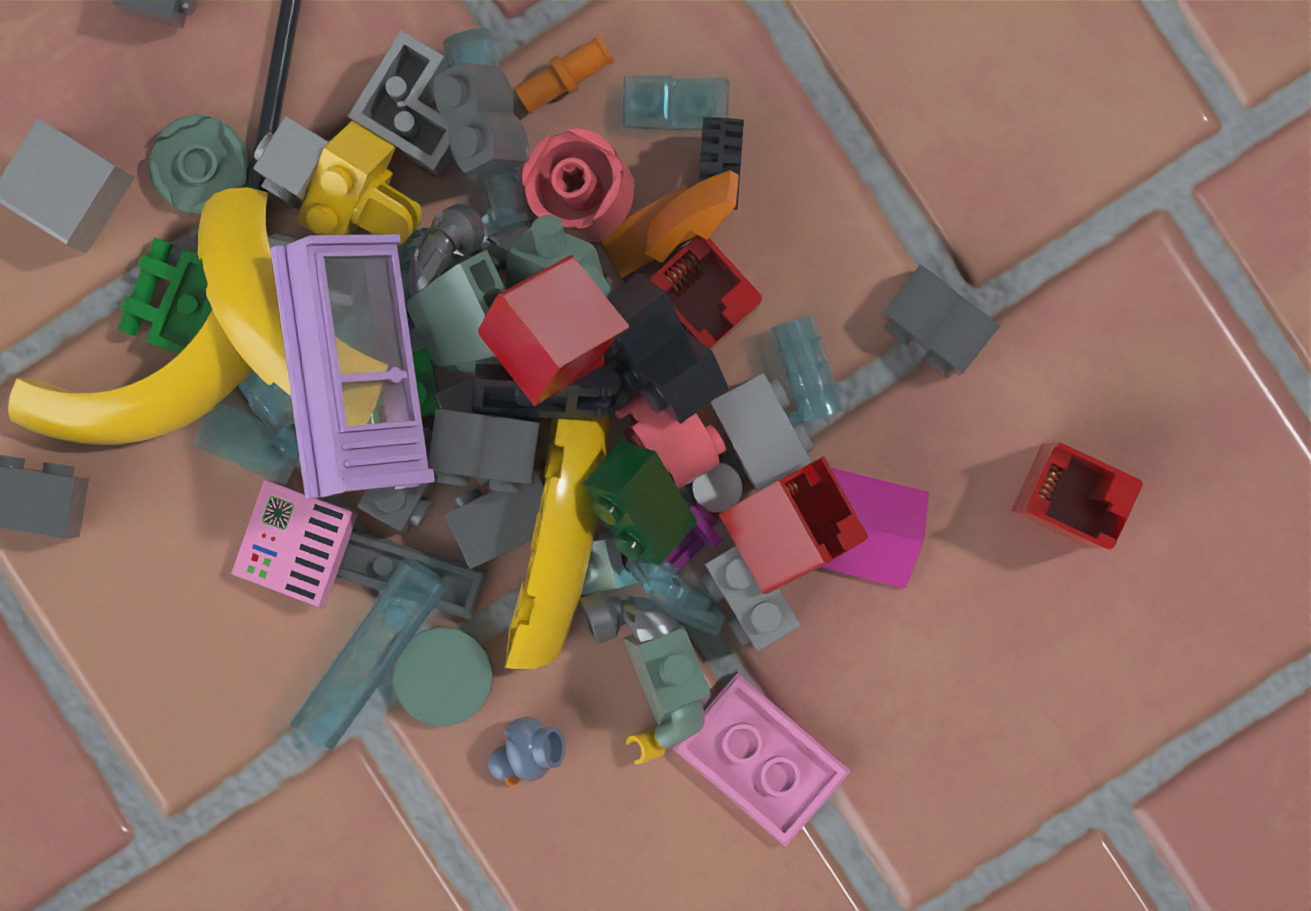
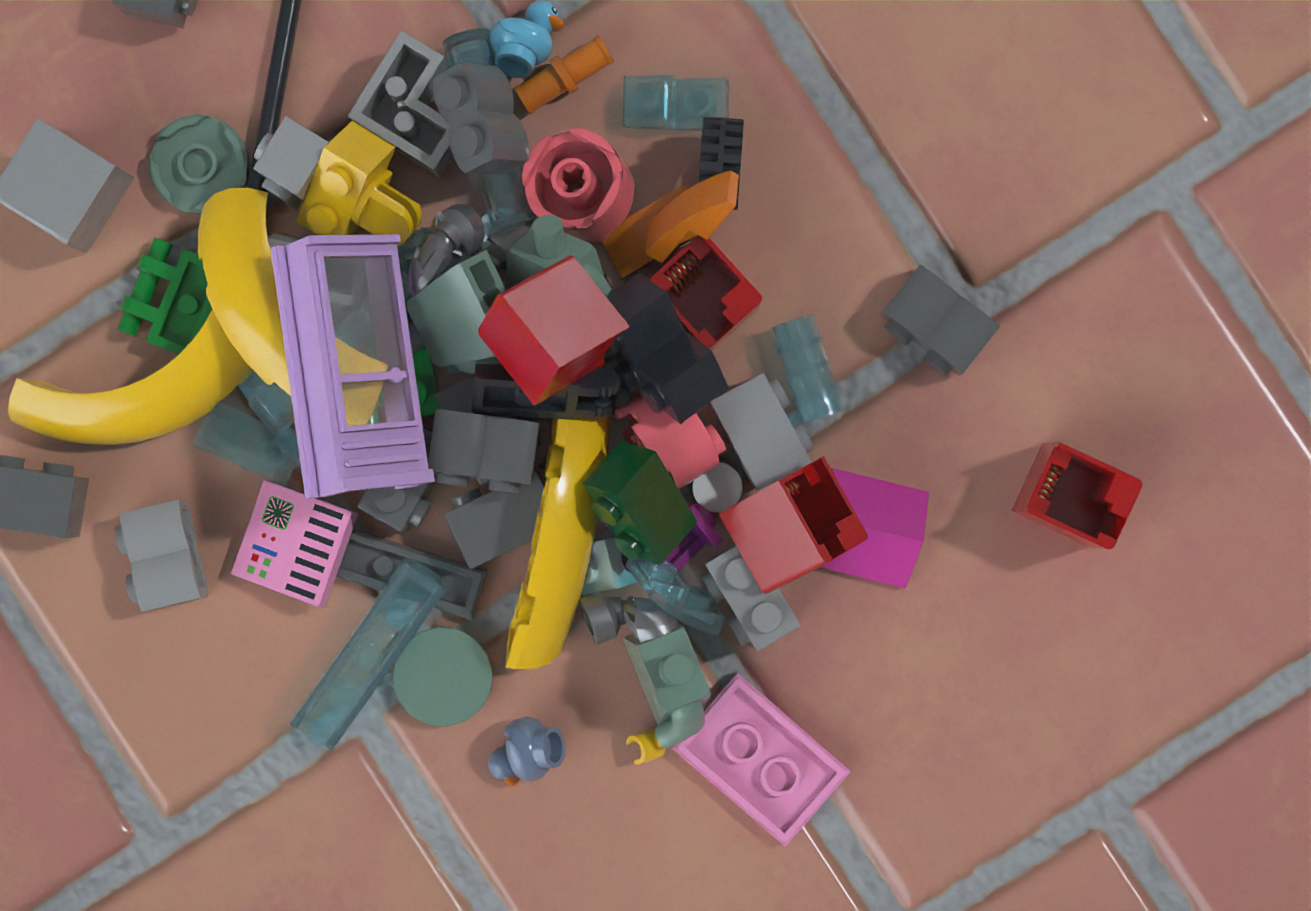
(162, 555): none -> light grey brick
(526, 41): none -> medium azure animal

